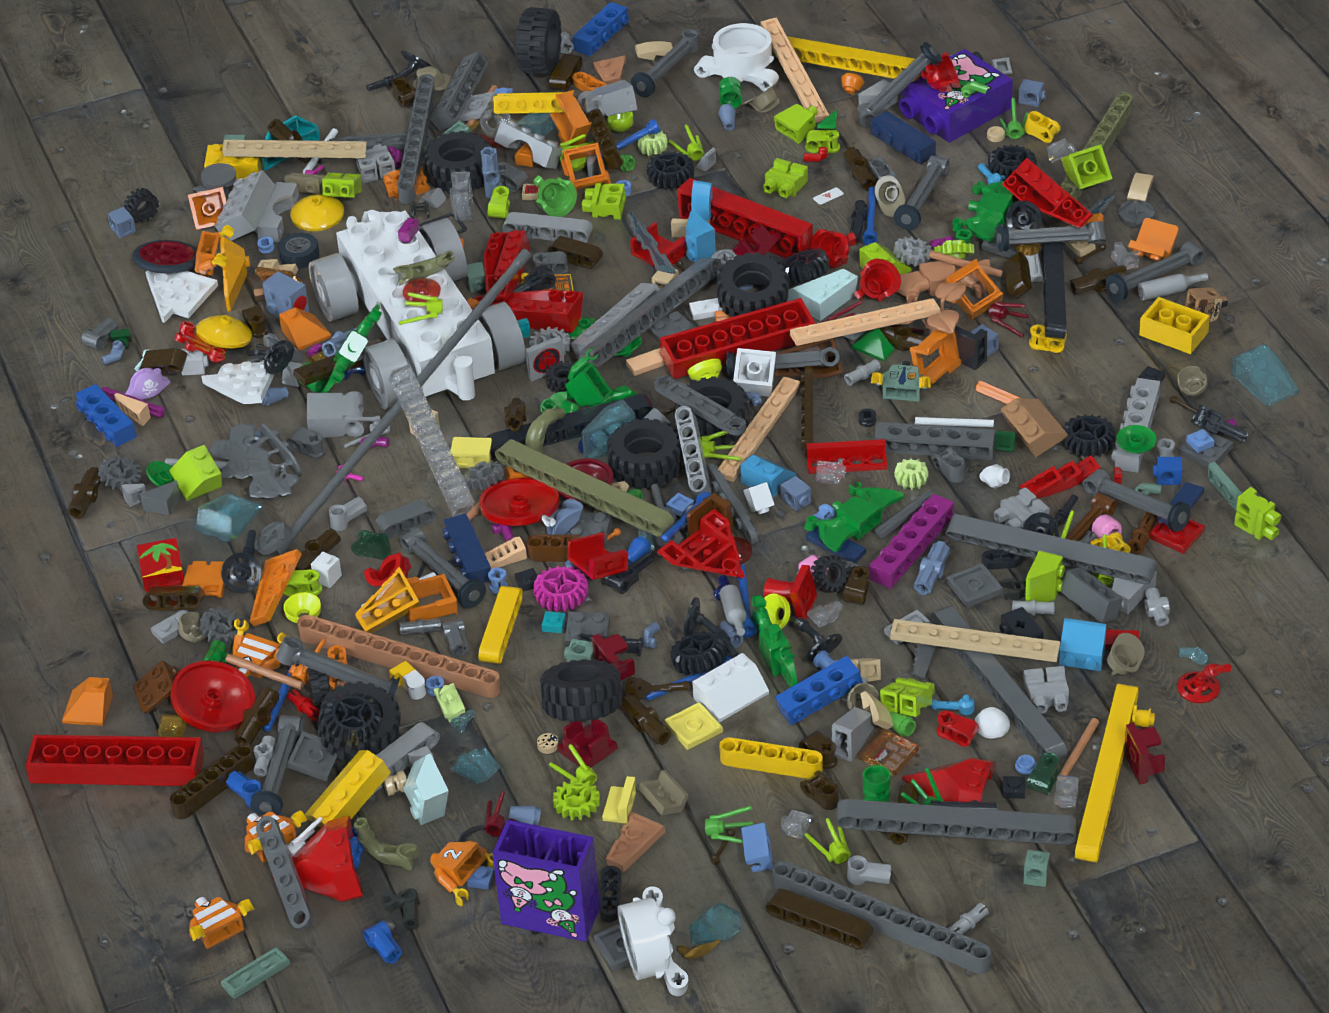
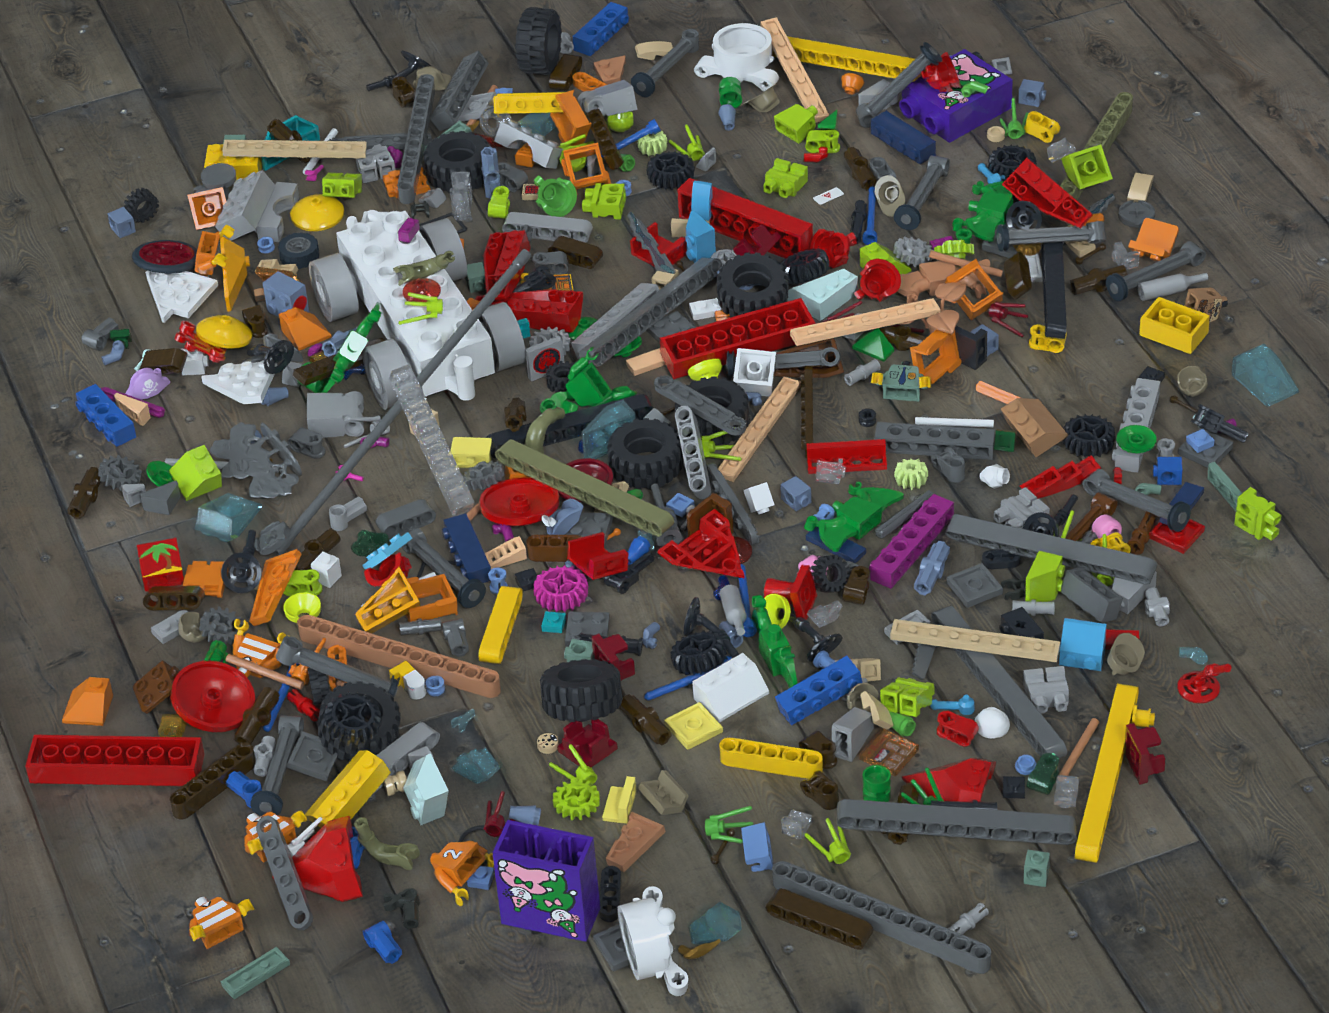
(306, 182): dark tan bracket -> none
(385, 550): none -> medium azure plate
(449, 701): yellowish green hips -> none
(648, 688): dark brown piece -> none
(683, 520): blue piece -> none
(760, 470): dark azure slope -> none
(860, 871): light grey piece -> none

